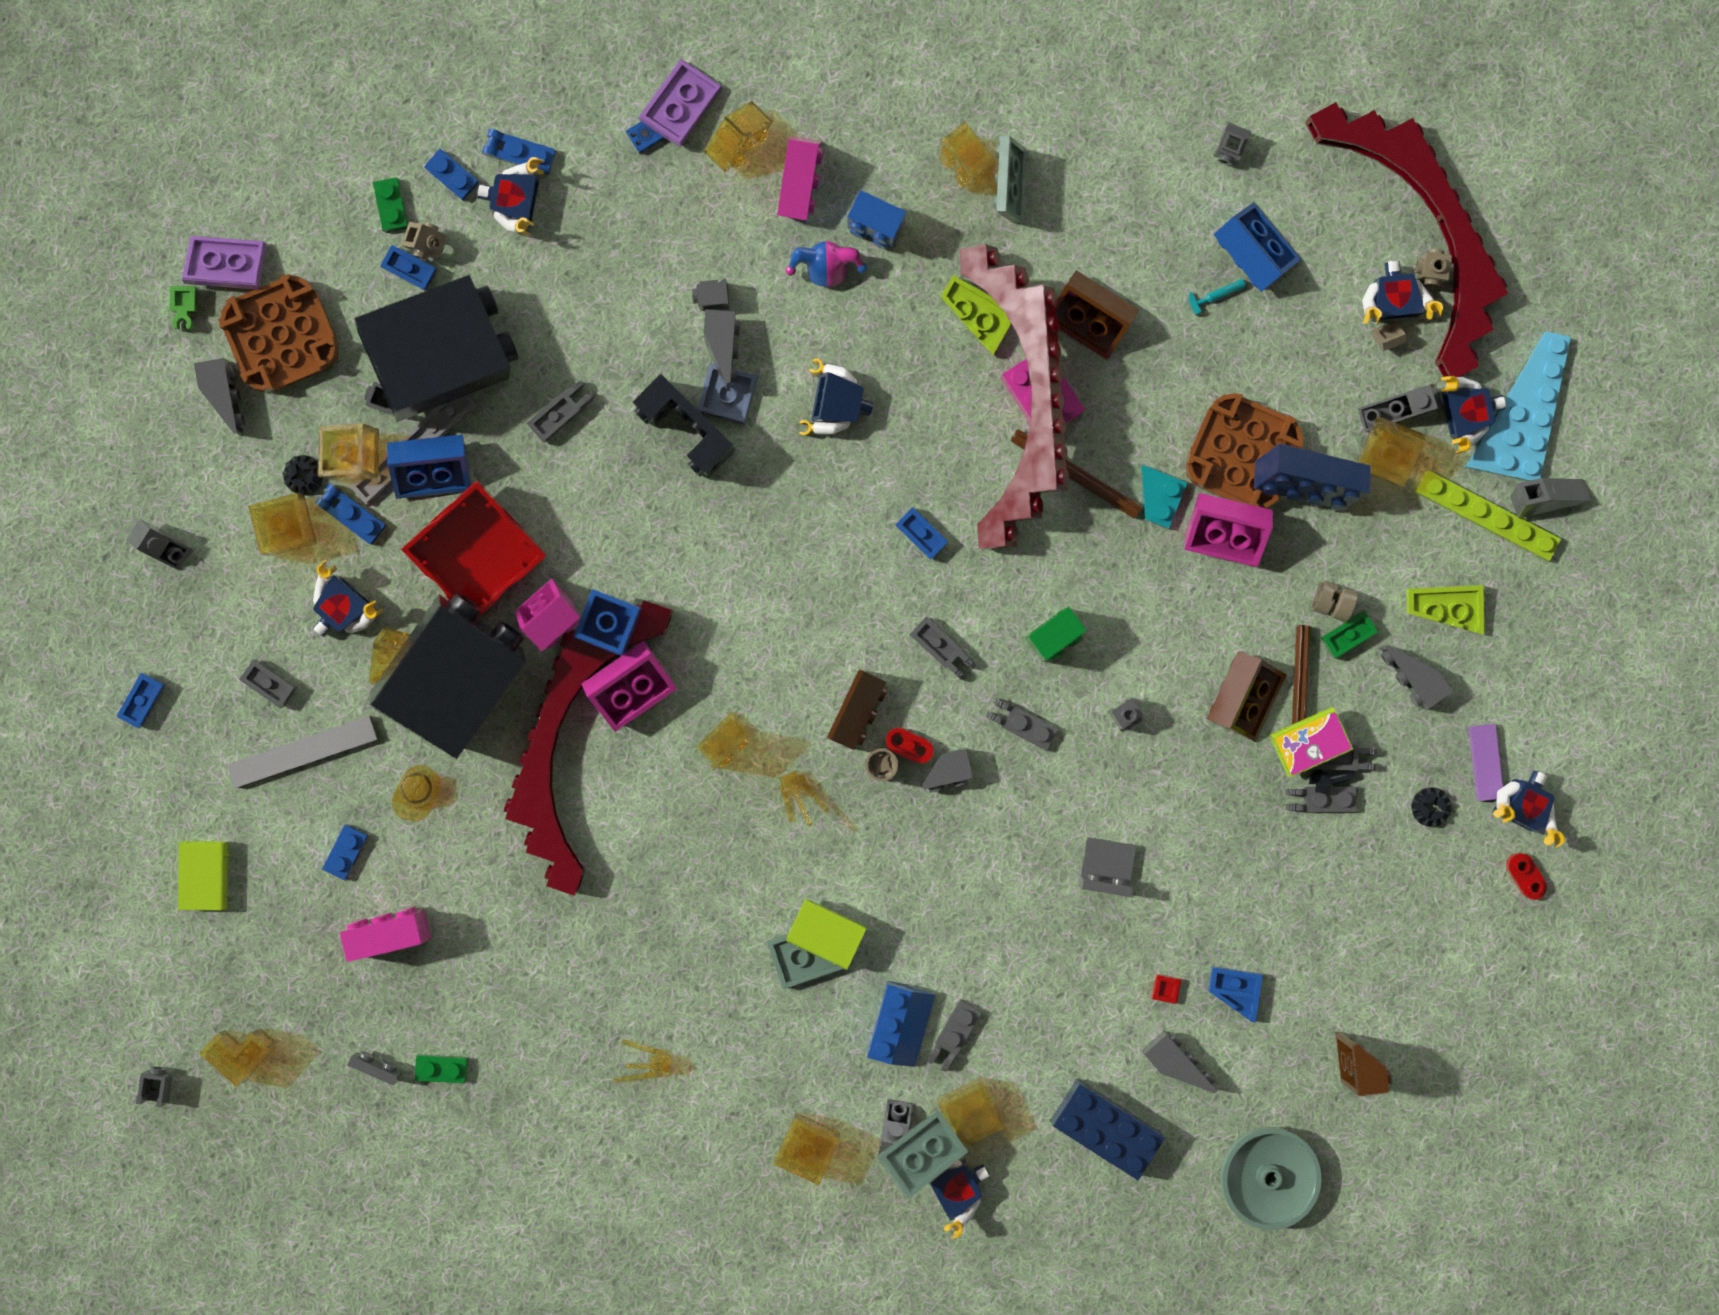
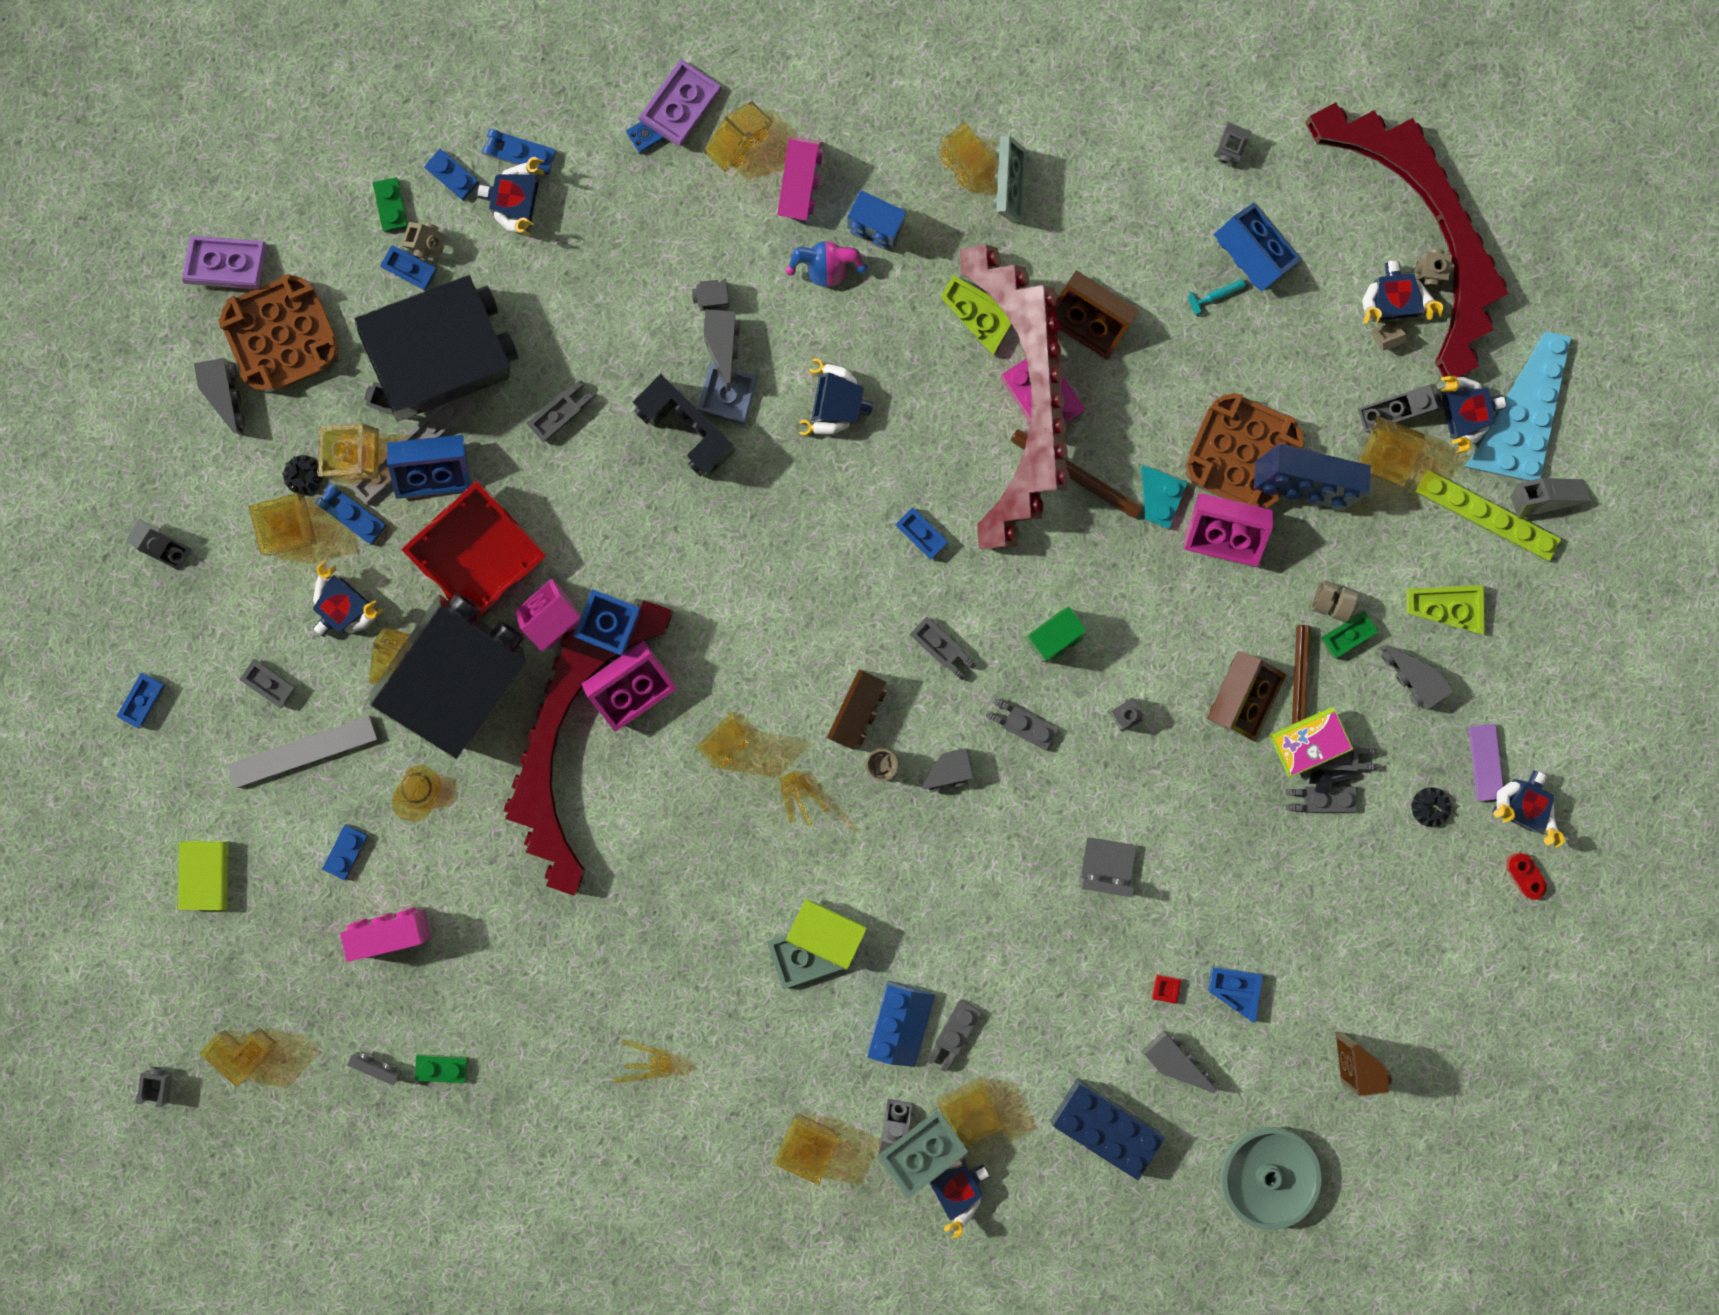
(183, 302): bright green plate -> none
(909, 745): red plate -> none

